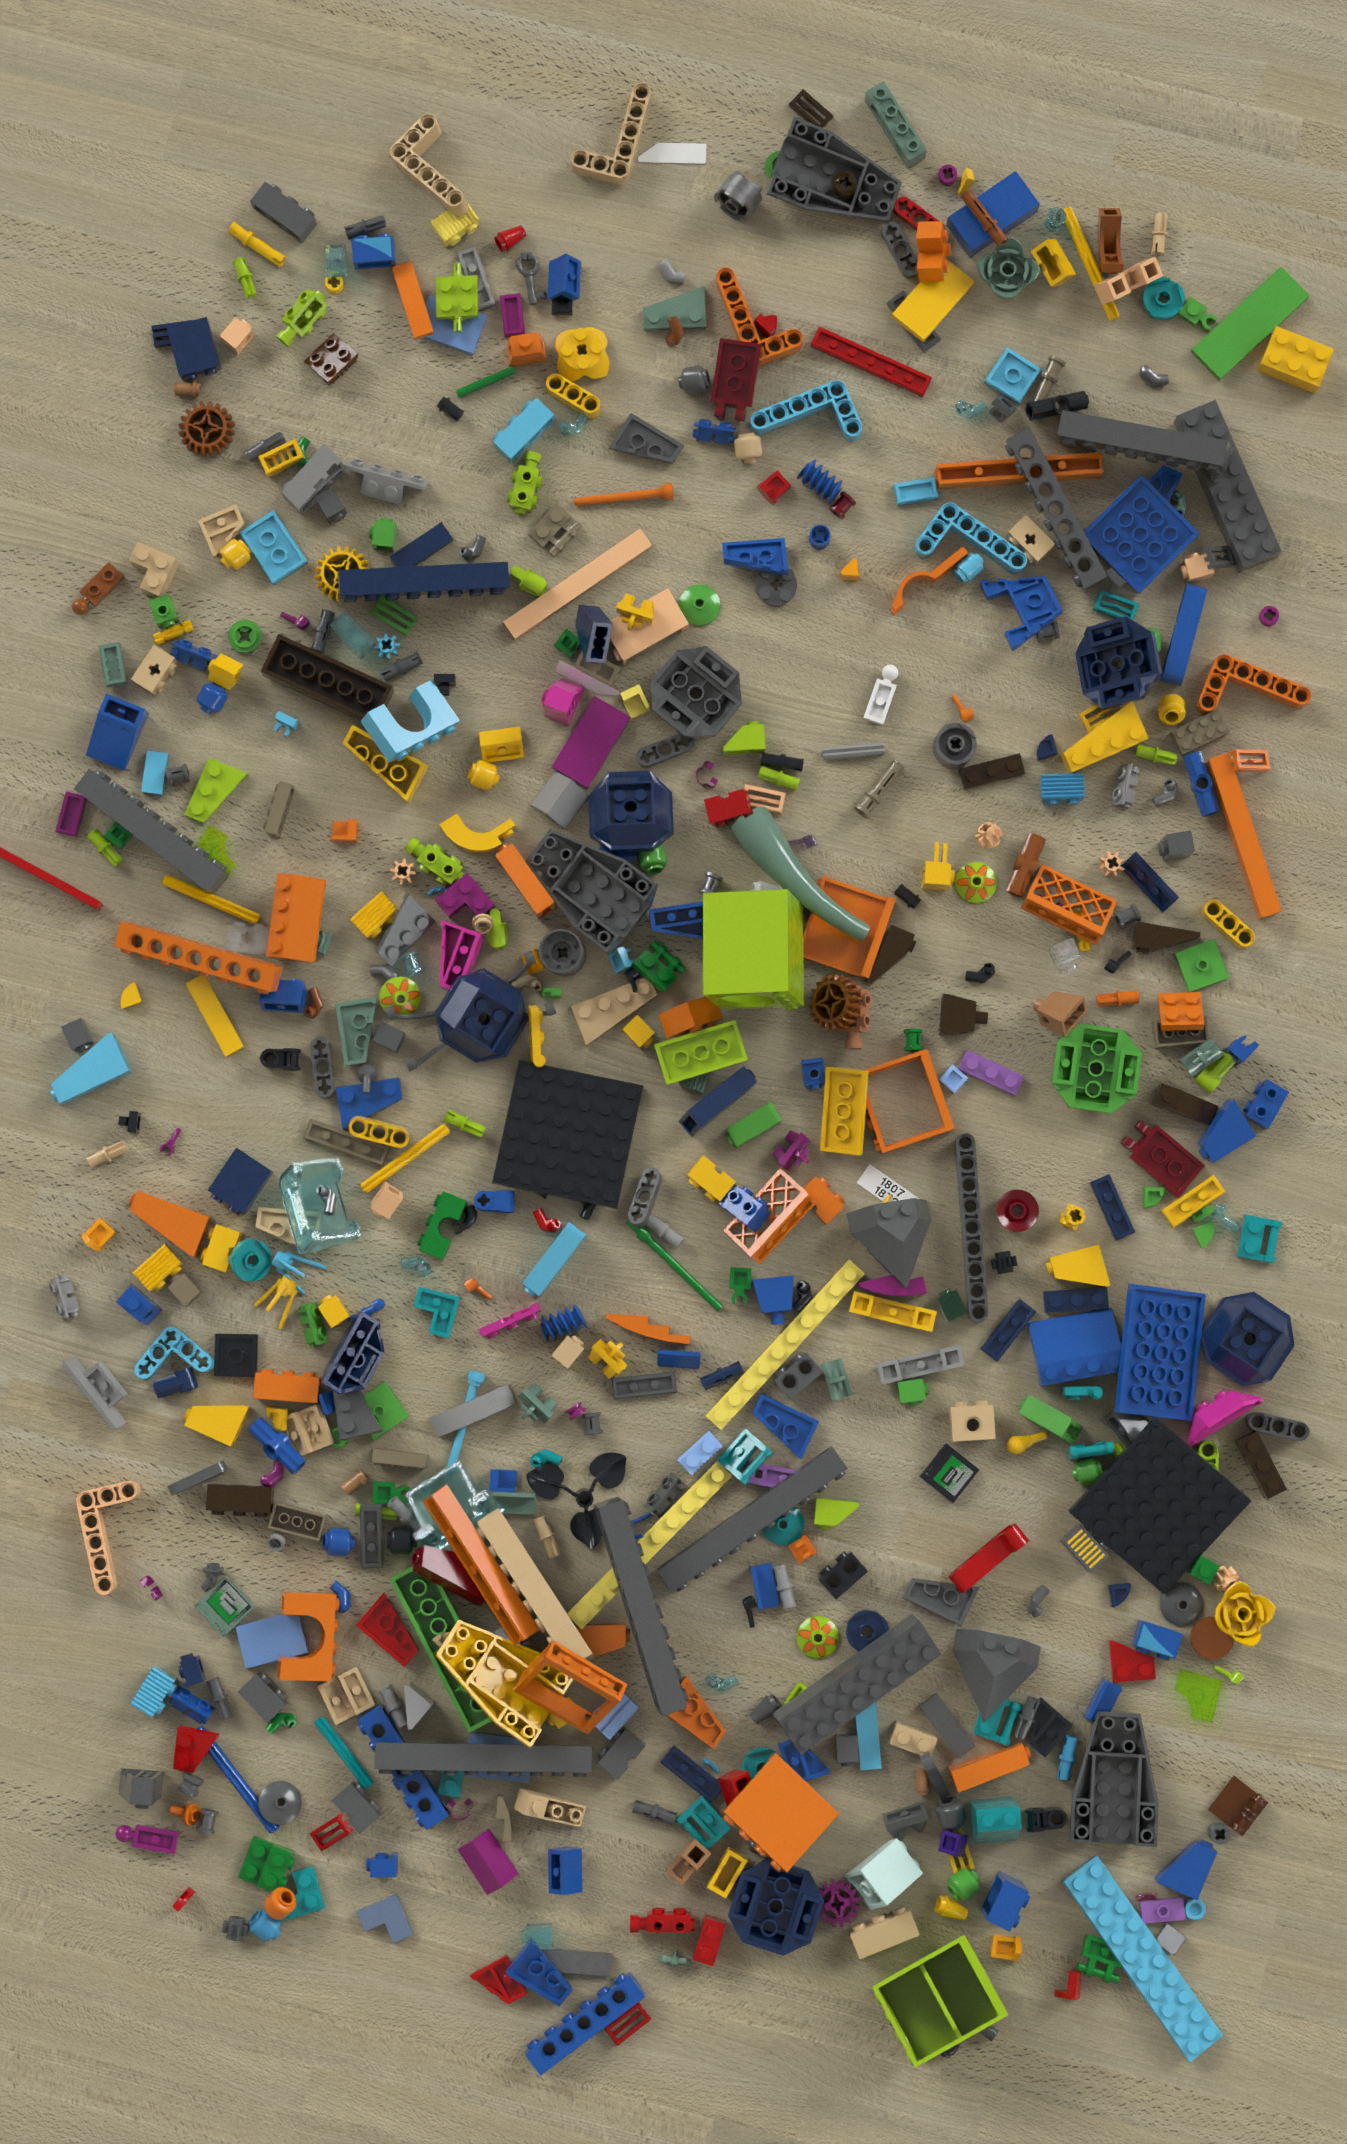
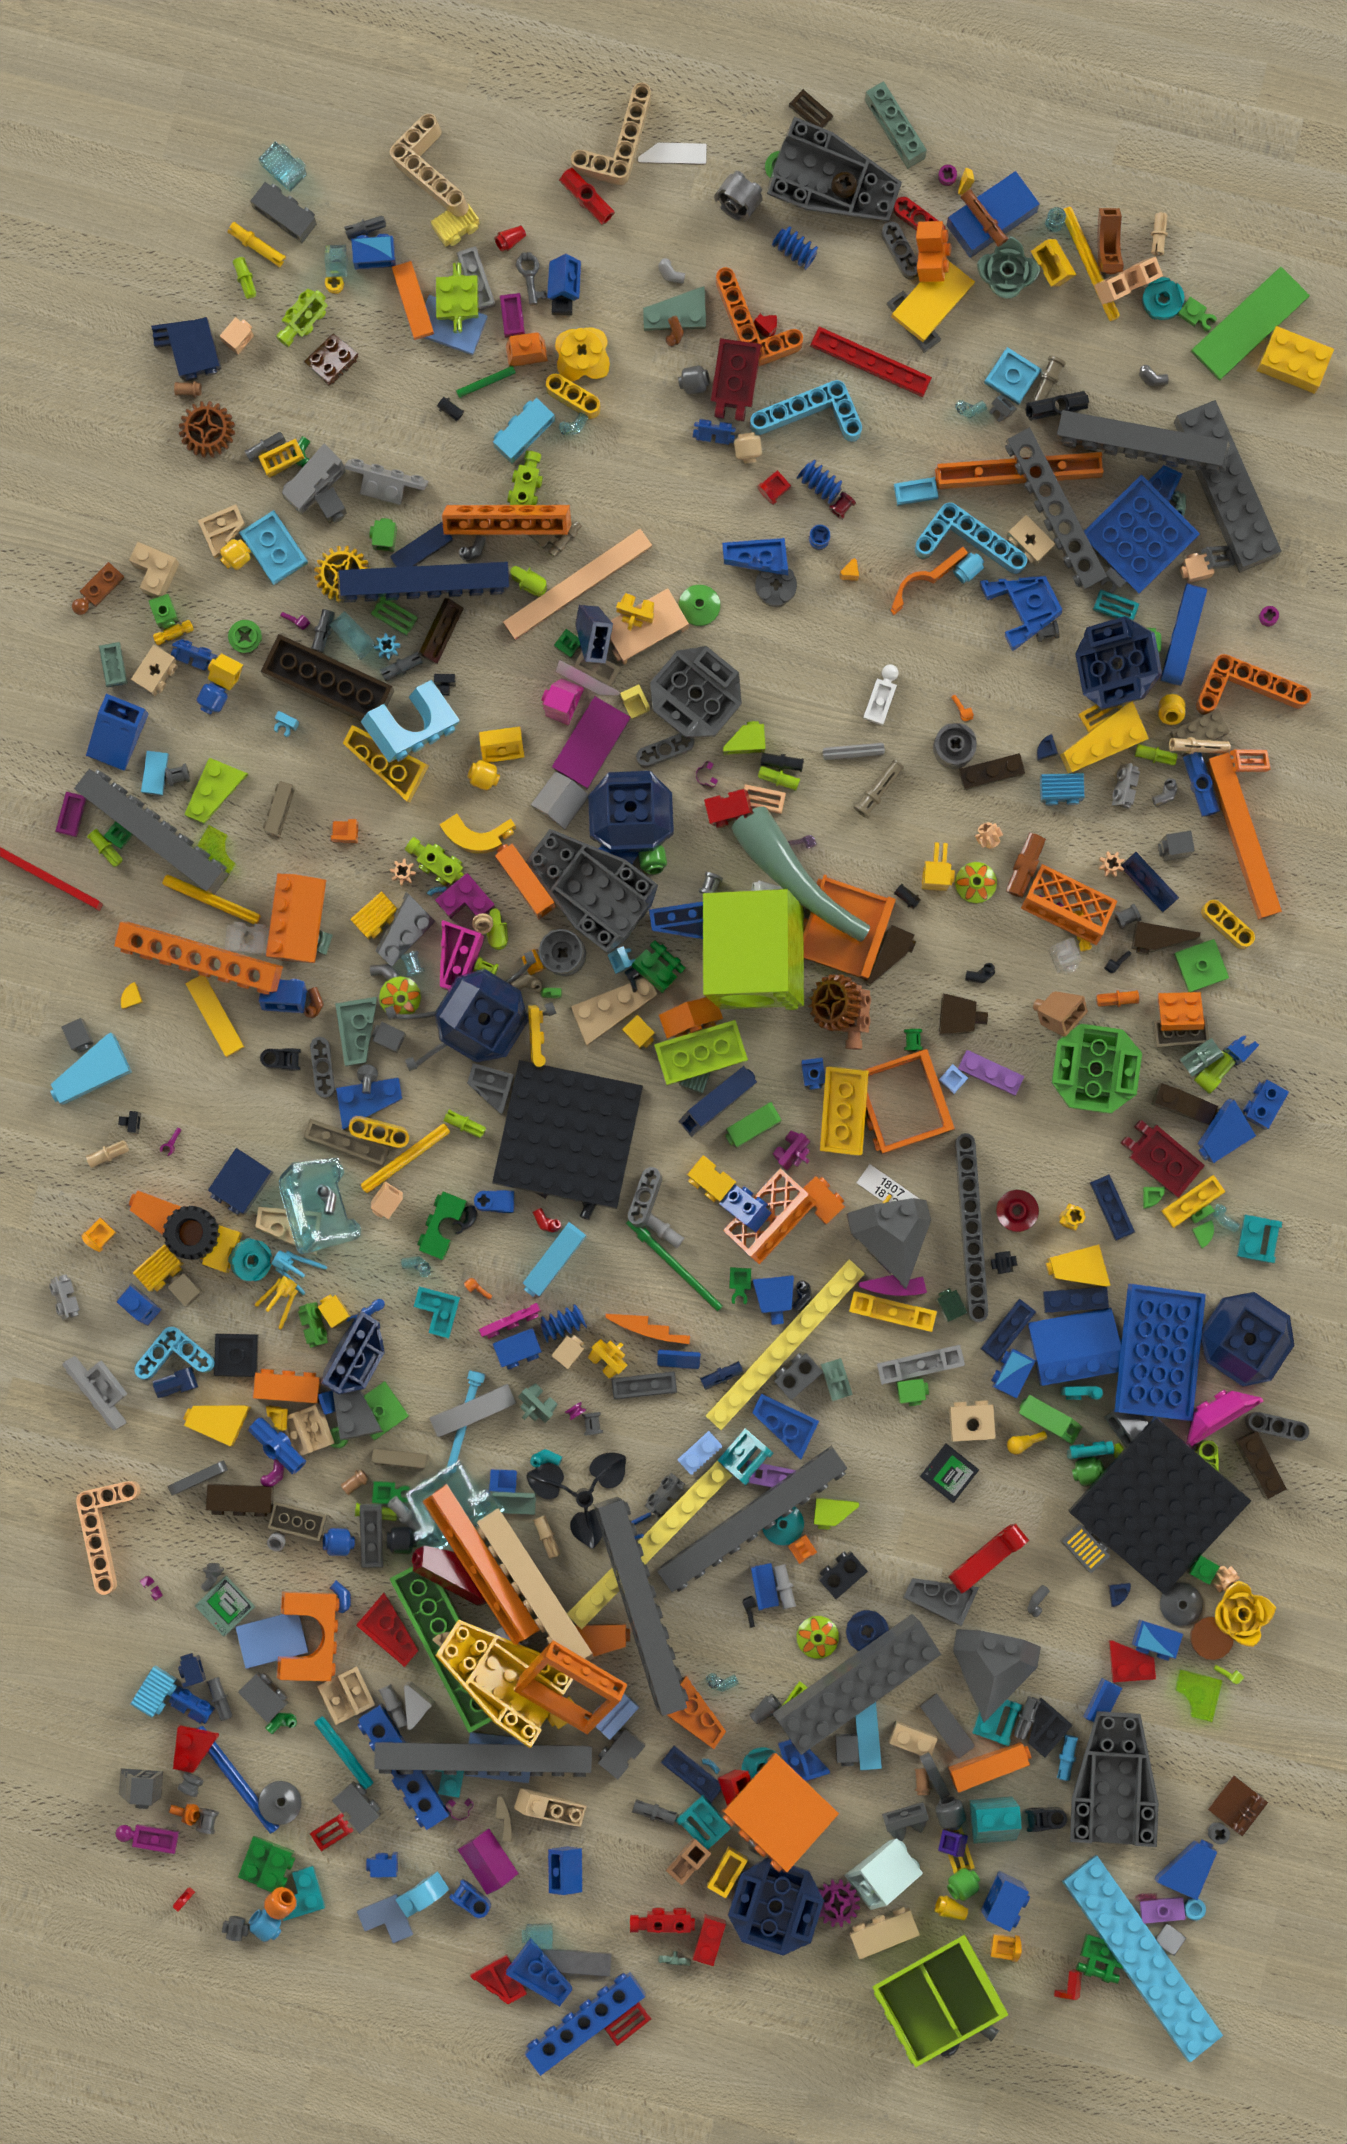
(172, 1232): none -> black tyre
(283, 166): none -> clear light blue brick
(422, 1894): none -> medium azure brick
(441, 630): none -> dark brown plate
(469, 1899): none -> blue piece
(480, 964): none -> lime bush
(491, 1085): none -> dark grey wing
(506, 519): none -> orange brick
(516, 1348): none -> blue brick
(595, 205): none -> red piece
(645, 441): dark grey wing -> none
(664, 492): orange piece -> none
(795, 247): none -> blue piece
(1013, 1373): none -> blue brick
(1219, 747): none -> tan pin

